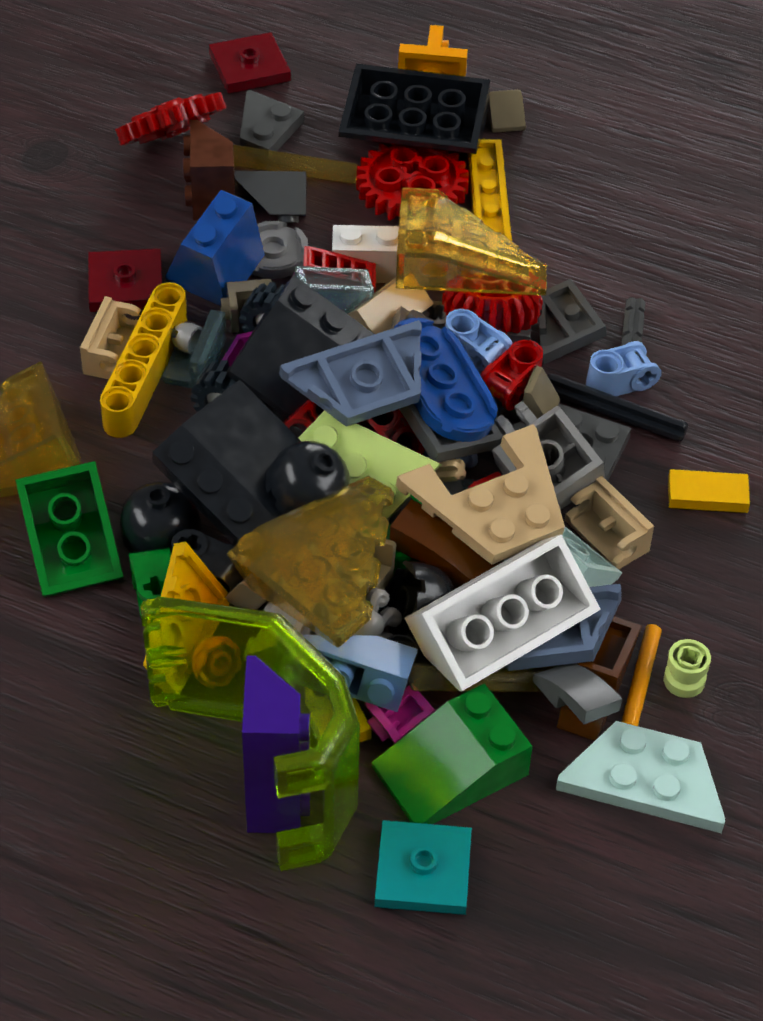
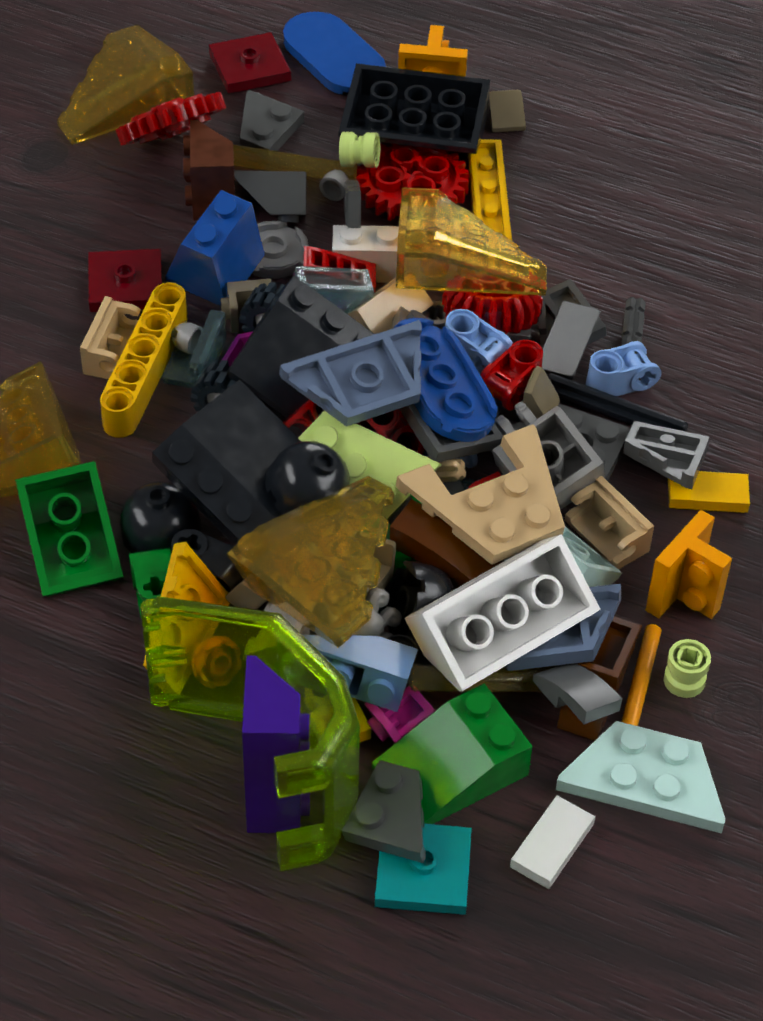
(124, 81): none -> clear yellow slope
(328, 48): none -> blue tile
(333, 185): none -> light grey hinge
(352, 203): none -> dark grey tile
(359, 150): none -> yellowish green wheel
(389, 813): none -> dark grey wing
(552, 842): none -> white tile
(568, 339): none -> dark grey slope
(667, 451): none -> dark grey wing
(690, 571): none -> light orange bracket

